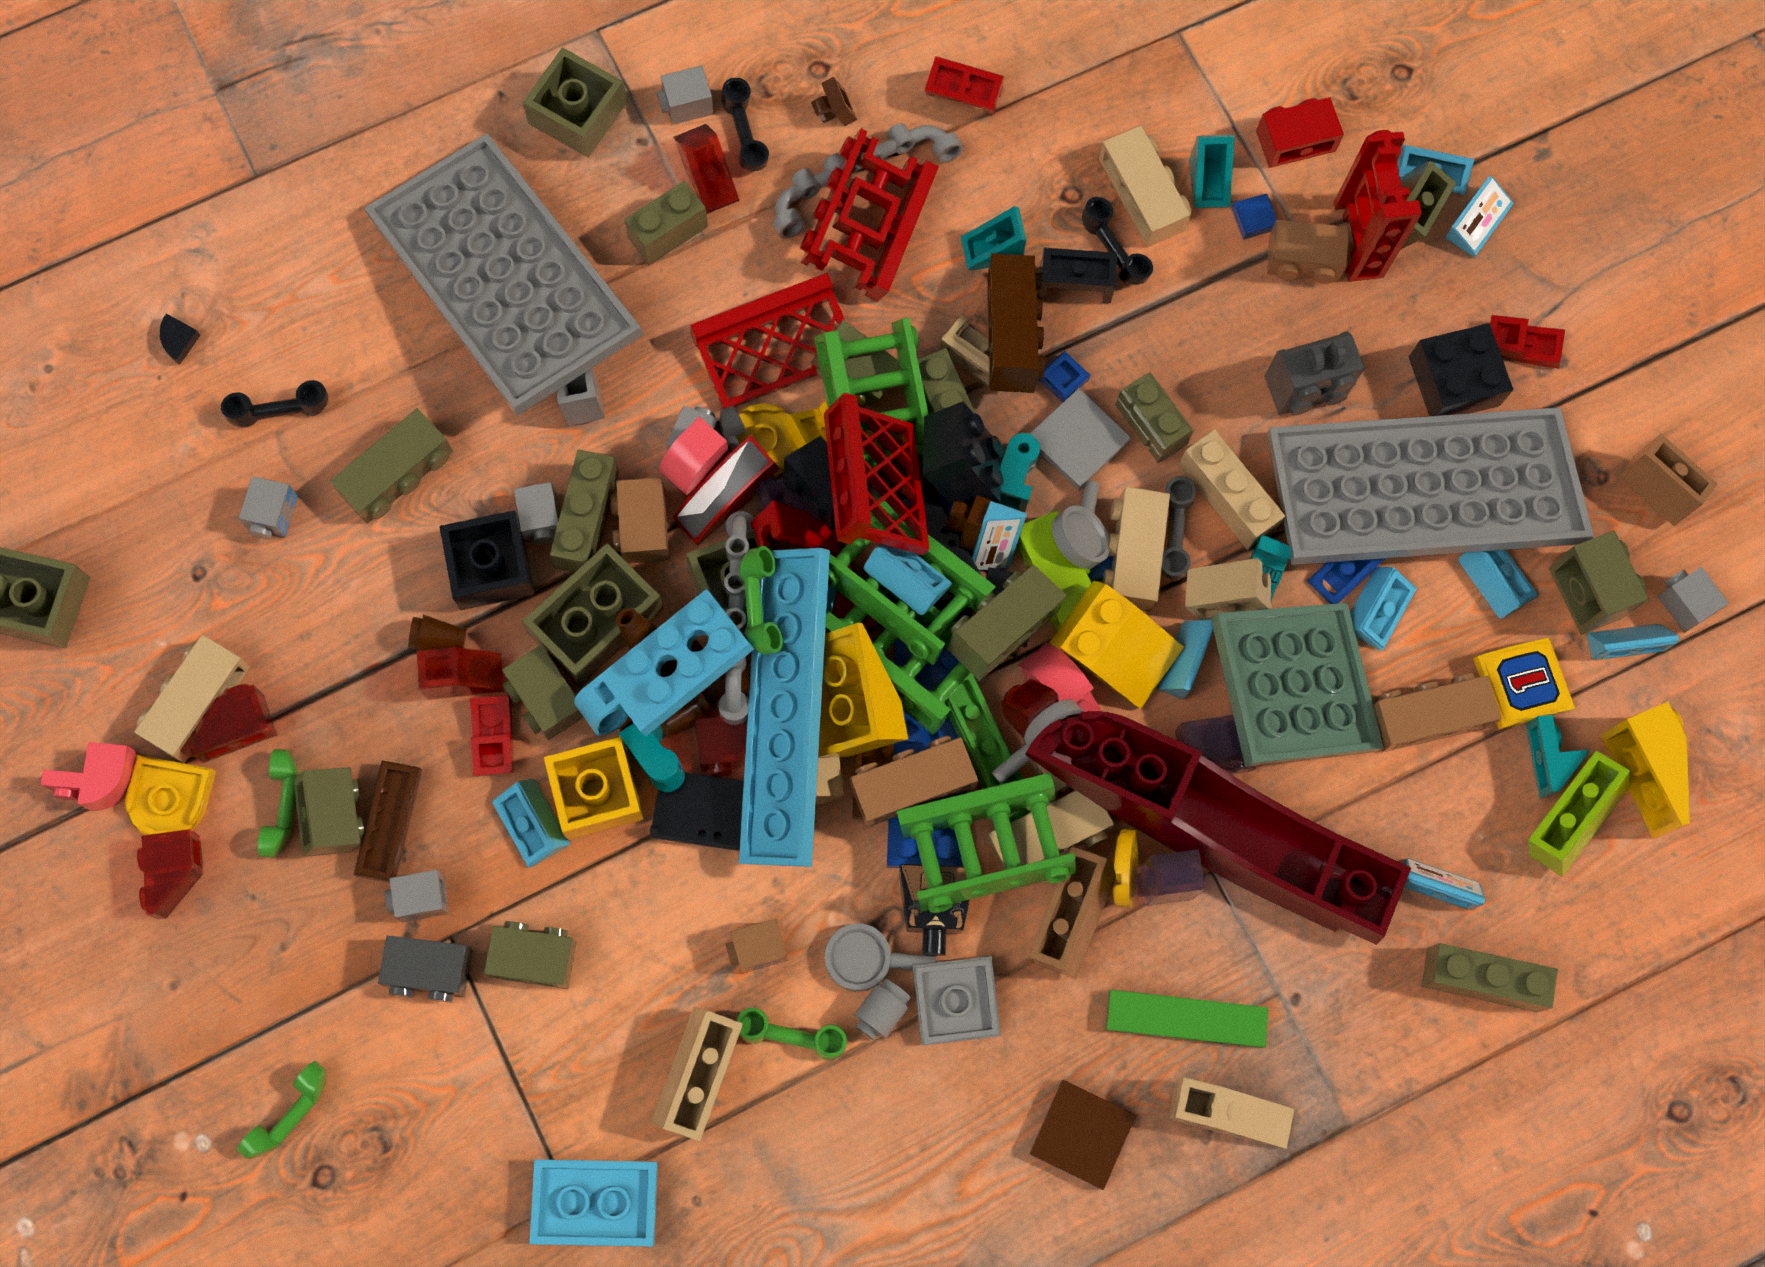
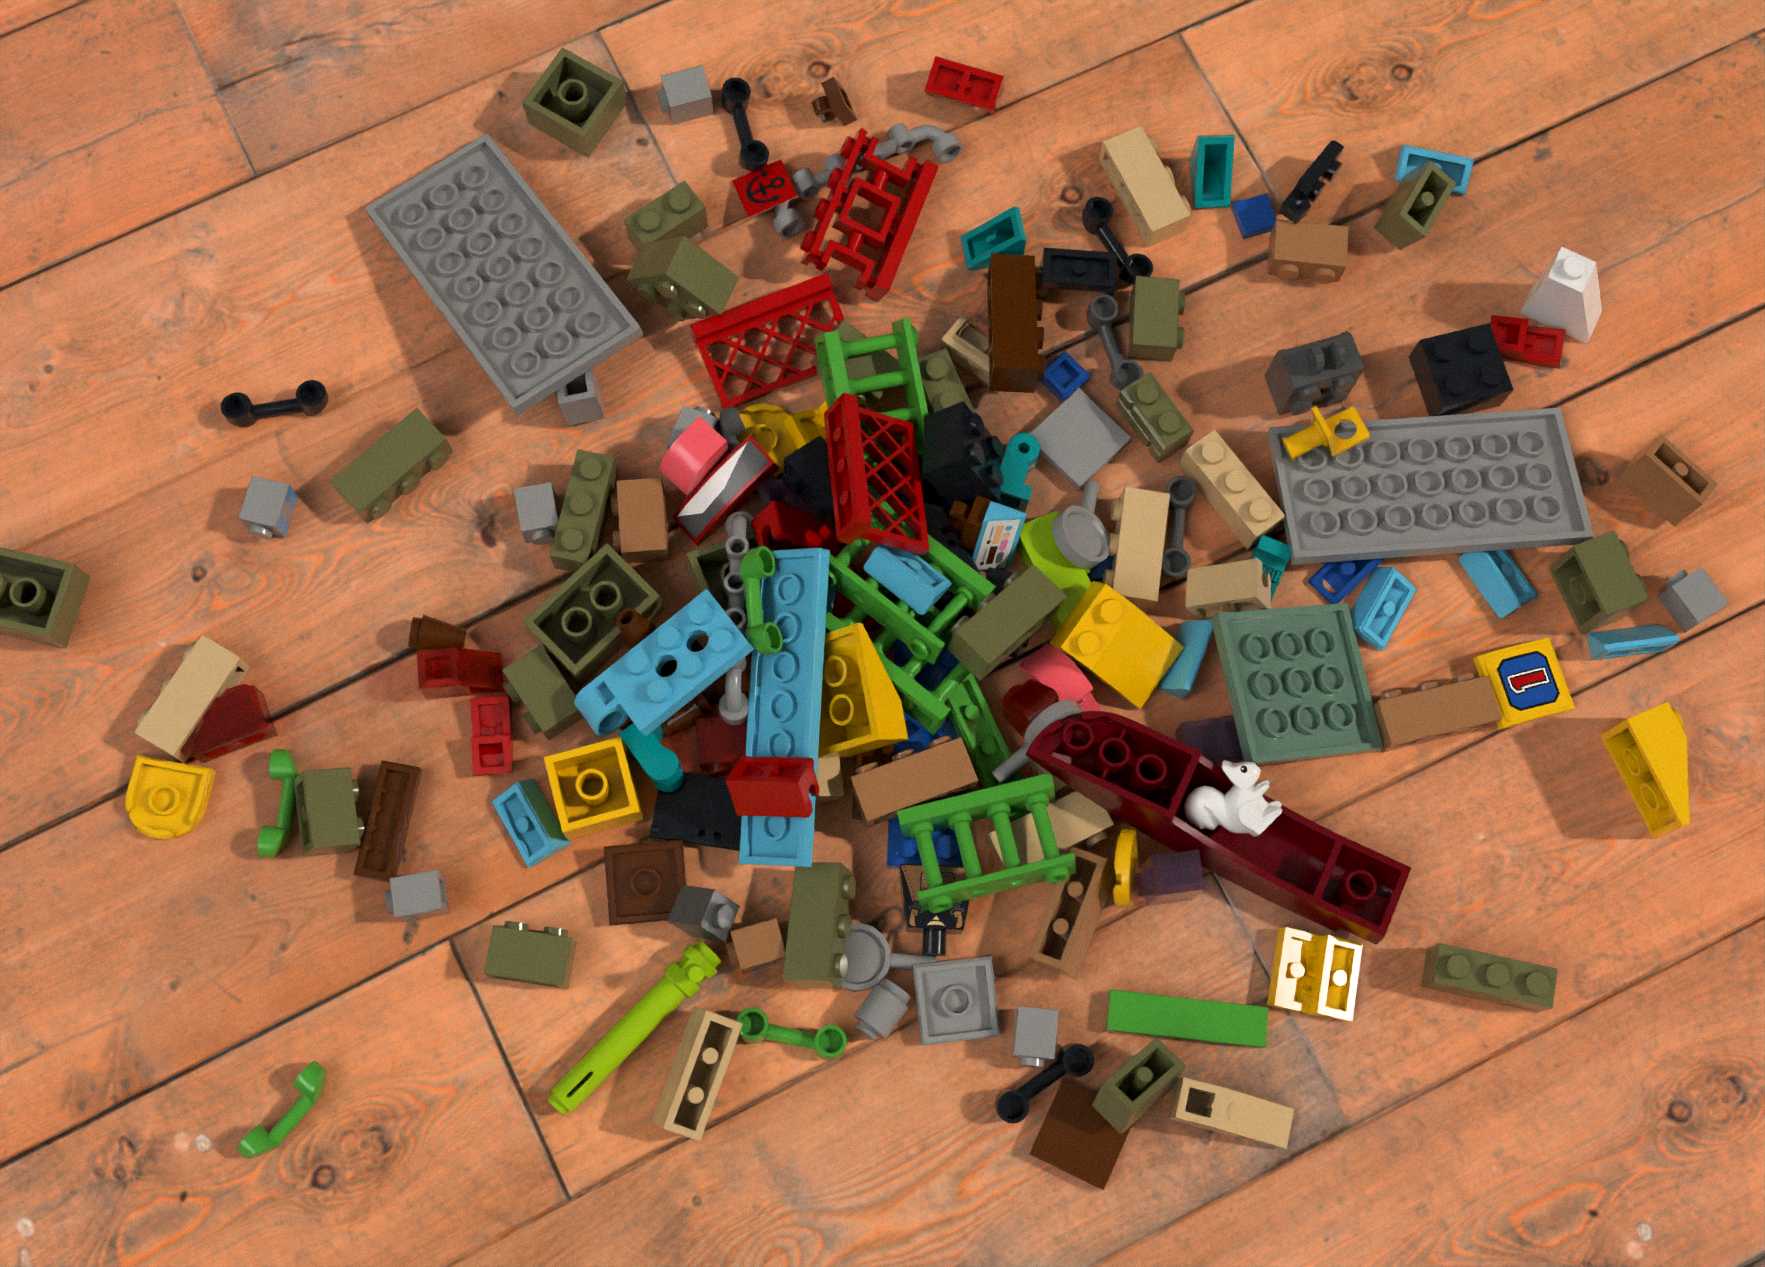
(103, 778): coral brick -> none
(170, 869): clear red slope -> none
(177, 338): black tile -> none
(425, 967): dark grey brick -> none
(486, 560): black brick -> none
(594, 1203): medium azure plate -> none
(643, 880): none -> reddish brown tile
(679, 982): none -> lime cylinder
(682, 279): none -> olive brick
(703, 913): none -> dark grey brick
(706, 167): clear red slope -> none
(764, 188): none -> red sticker
(773, 786): none -> red hinge
(819, 926): none -> olive brick
(1034, 1036): none -> light grey brick
(1072, 1058): none -> black bar
(1100, 316): none -> dark grey bar
(1138, 1085): none -> olive brick
(1154, 318): none -> olive brick
(1239, 809): none -> white animal
(1299, 131): red brick -> none
(1311, 183): none -> black hinge
(1315, 974): none -> yellow slope
(1323, 433): none -> yellow bracket
(1376, 206): red fence -> none
(1444, 885): medium azure slope -> none
(1480, 217): slope -> none
(1550, 765): teal slope -> none
(1566, 295): none -> white slope
(1579, 813): lime brick -> none

